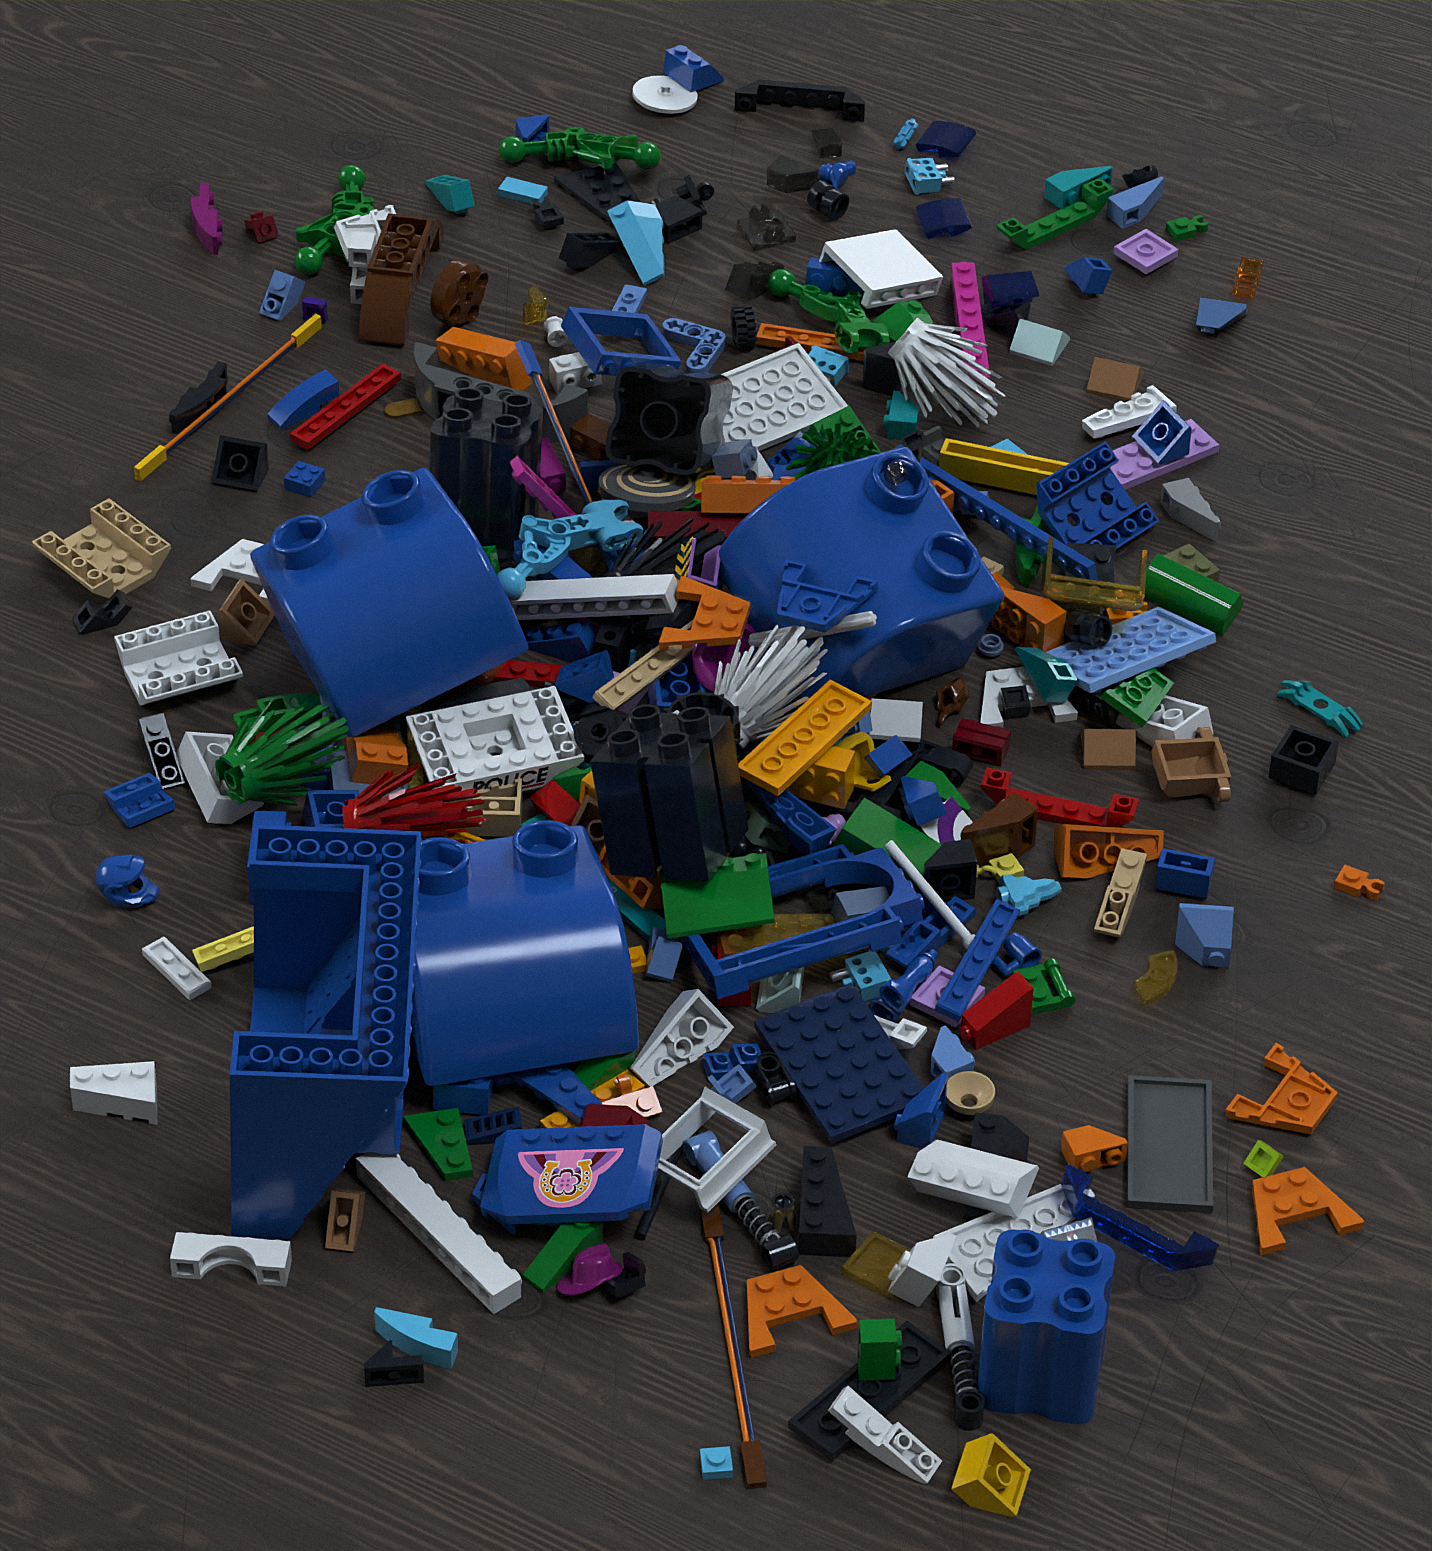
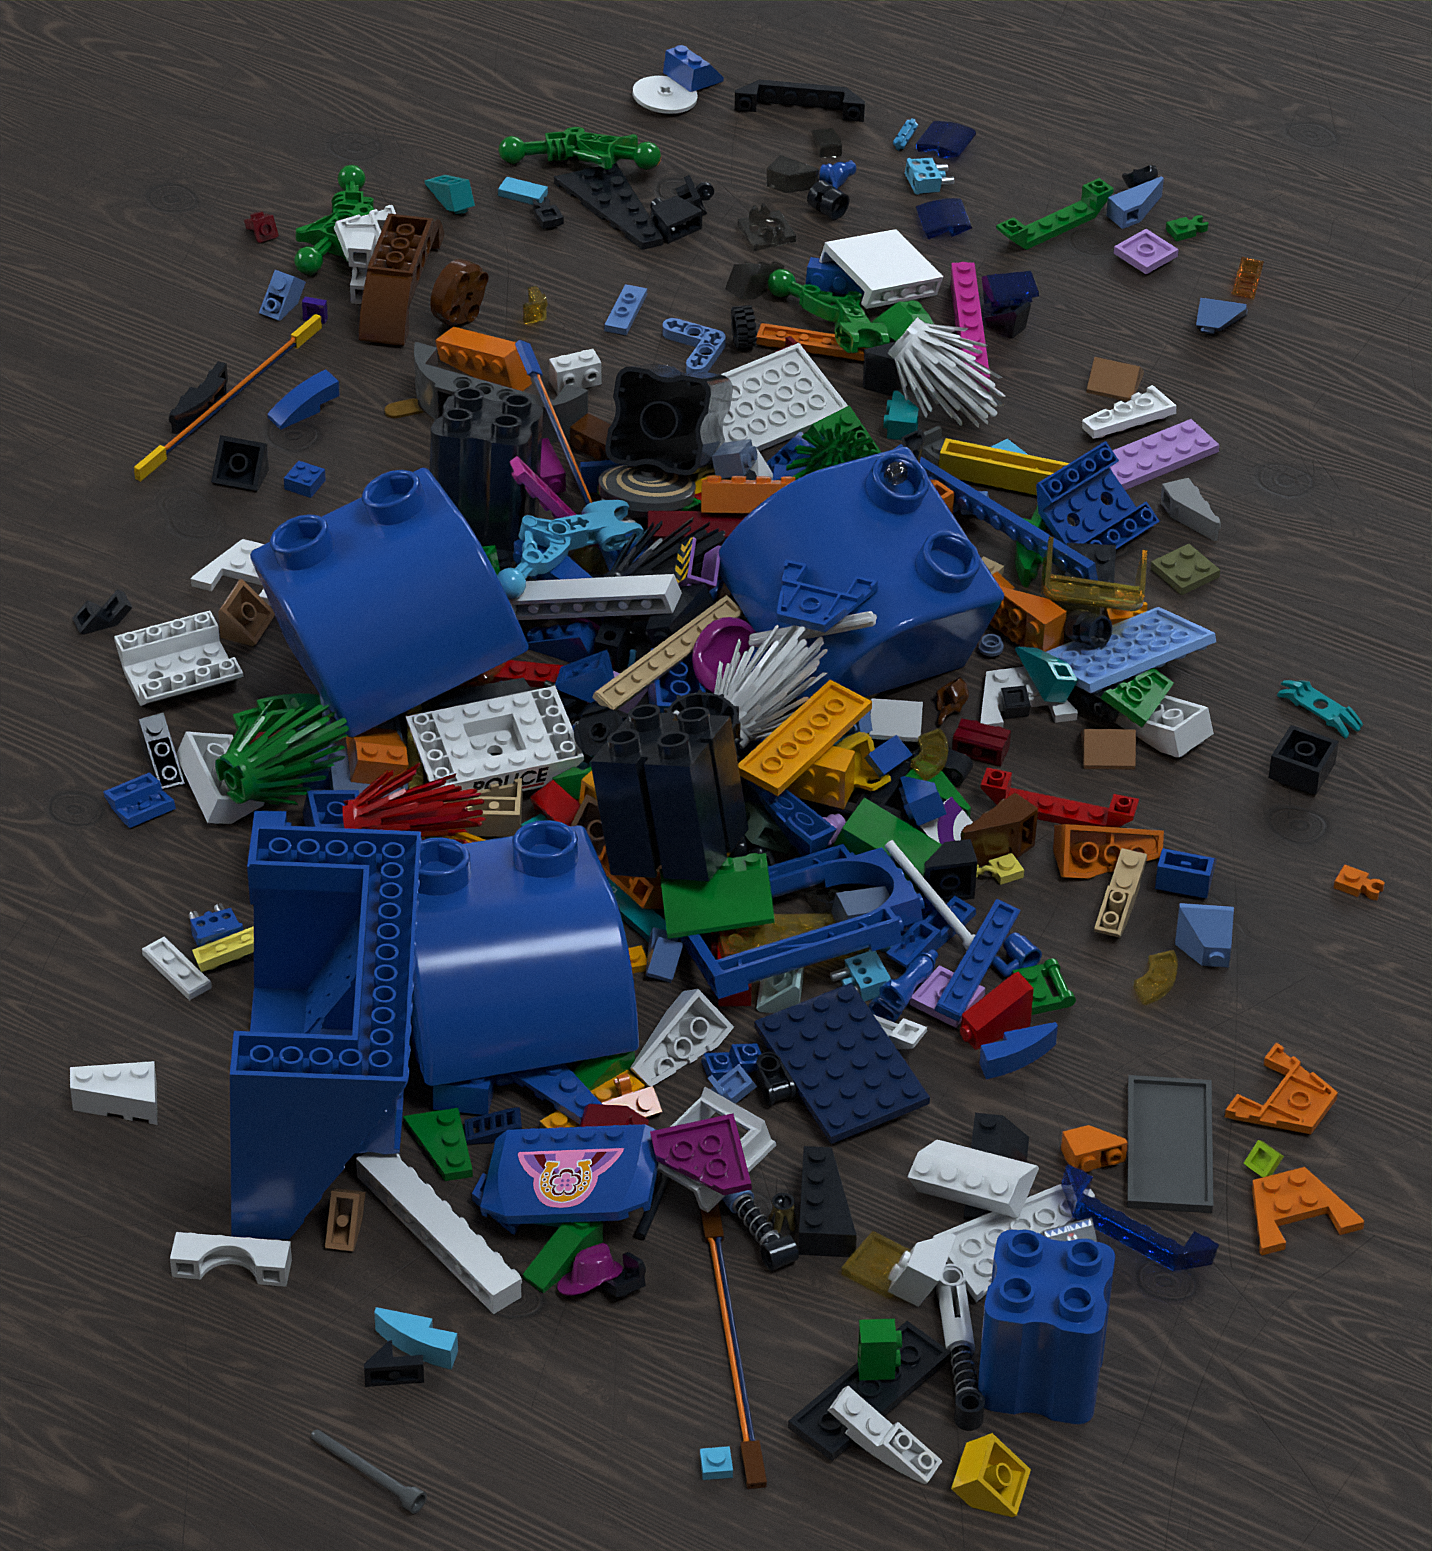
(117, 546): tan slope -> none
(117, 873): blue helmet -> none
(206, 220): magenta slope -> none
(214, 925): none -> blue piece
(345, 406): red plate -> none
(411, 1497): none -> dark grey piece
(532, 128): blue slope -> none
(556, 335): white bush -> none
(583, 323): blue window -> none
(587, 248): black slope -> none
(641, 234): medium azure wedge -> none
(705, 1152): none -> magenta plate
(717, 620): orange wing -> none
(786, 1298): orange wing -> none
(830, 363): medium azure piece -> none
(923, 1115): blue slope -> none
(932, 756): none -> clear yellow tile
(950, 1055): medium blue slope -> none
(970, 1086): tan piece -> none
(1017, 1049): none -> blue slope
(1024, 892): medium azure rock -> none
(1038, 342): light aqua slope -> none
(1066, 186): teal slope -> none
(1089, 274): blue slope -> none
(1164, 434): blue slope -> none
(1191, 595): green brick -> none
(1192, 766): medium nougat piece -> none

